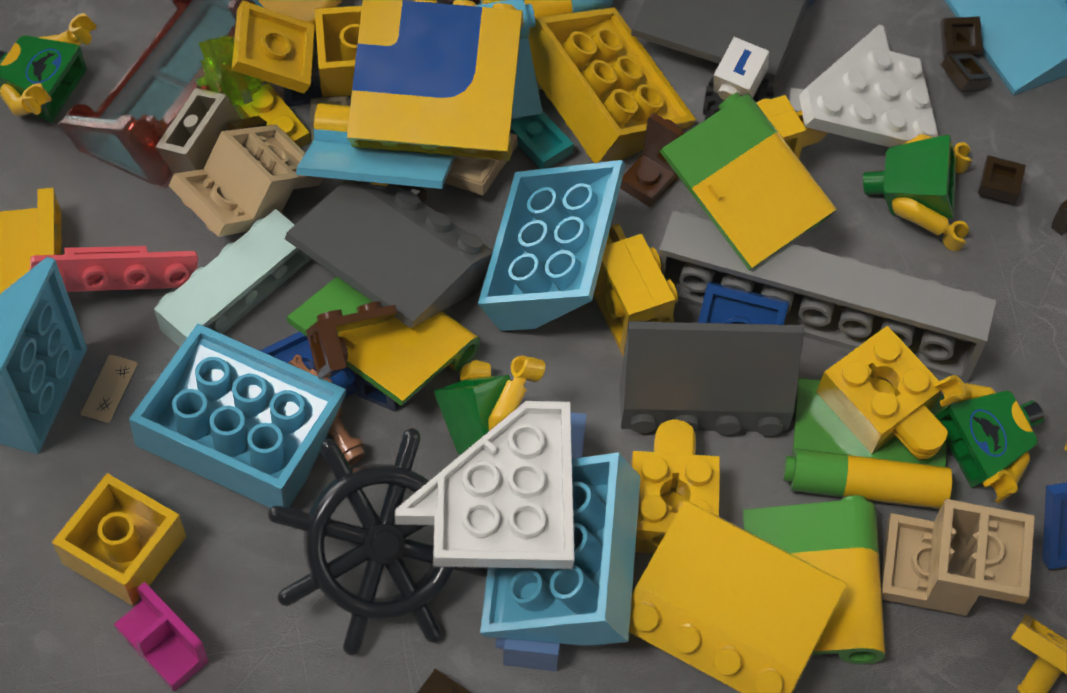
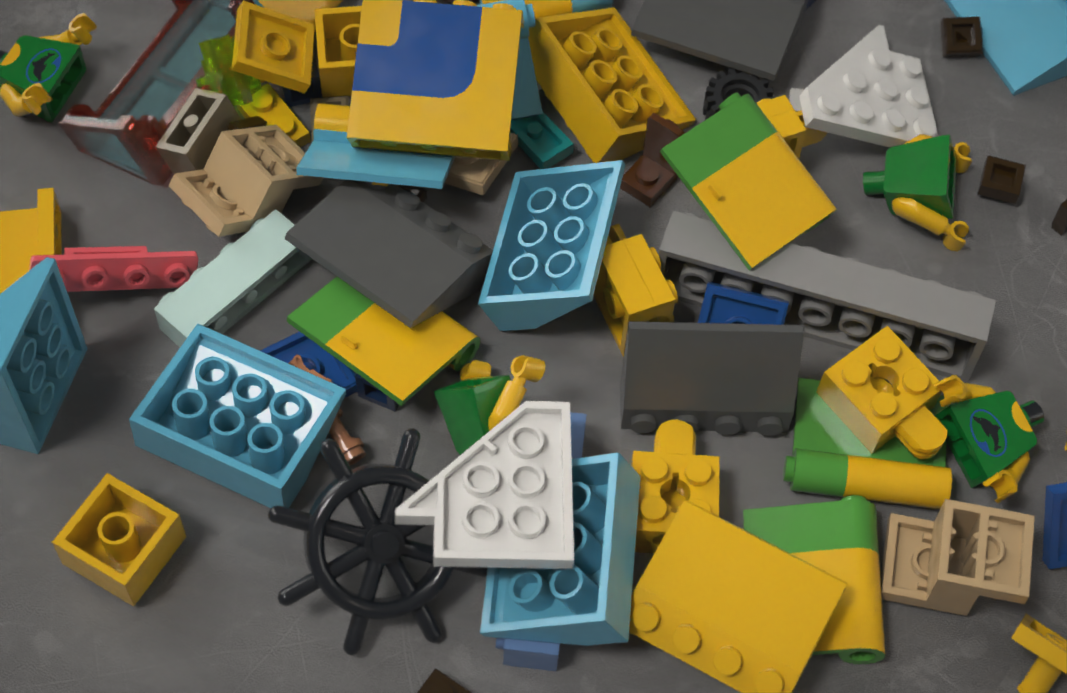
(109, 388): tan sticker -> none
(162, 639): dark pink panel -> none
(330, 350): reddish brown bracket -> none
(741, 69): white brick -> none
(966, 72): dark brown tile -> none

